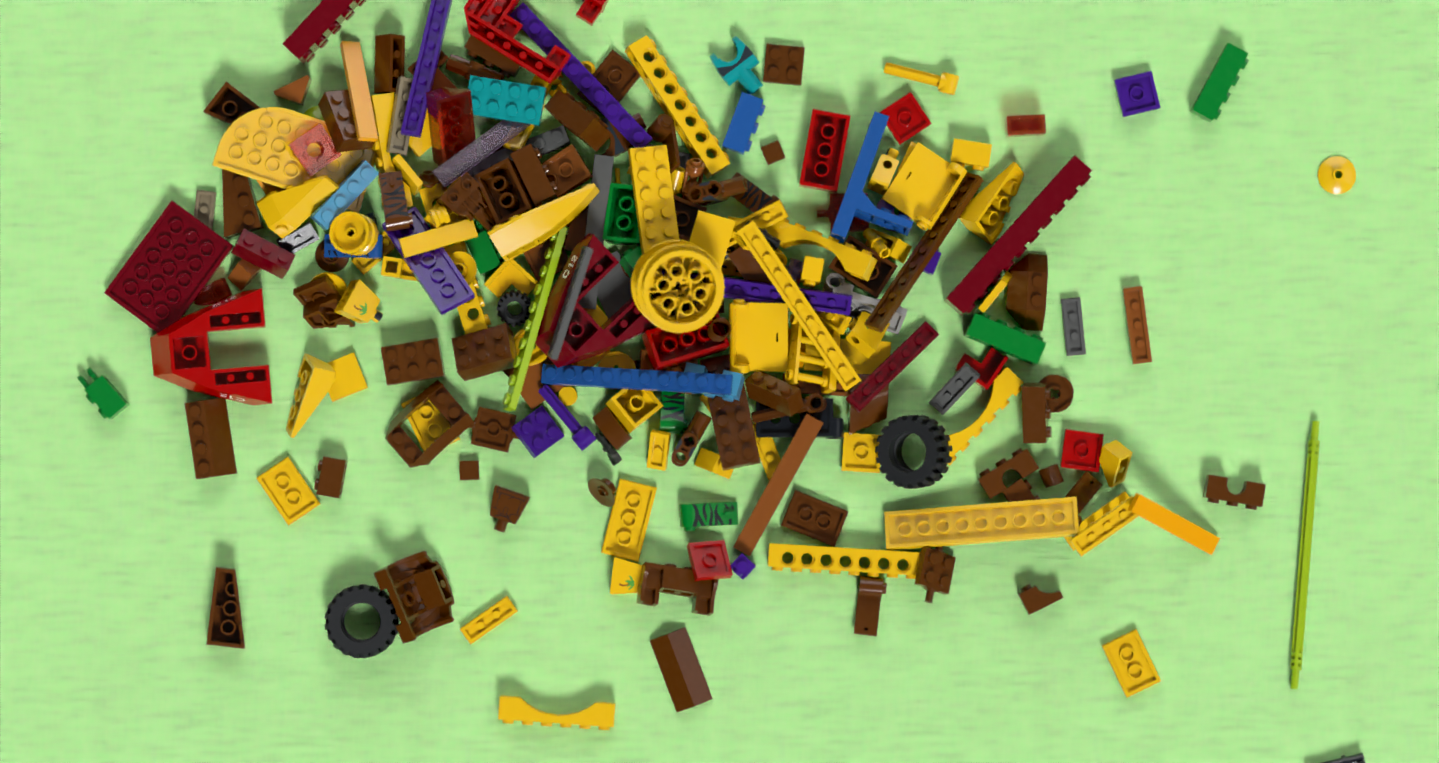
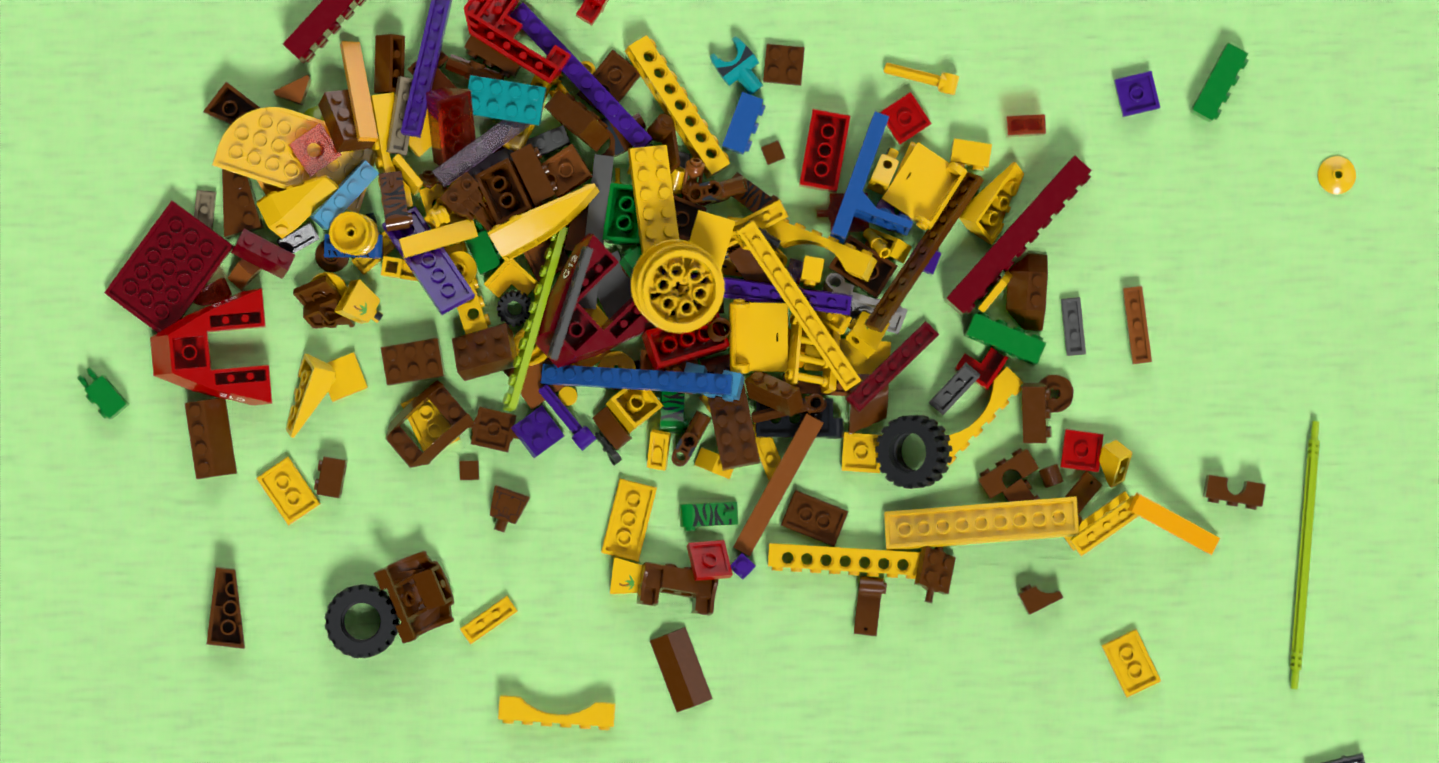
(603, 491): reddish brown piece -> none

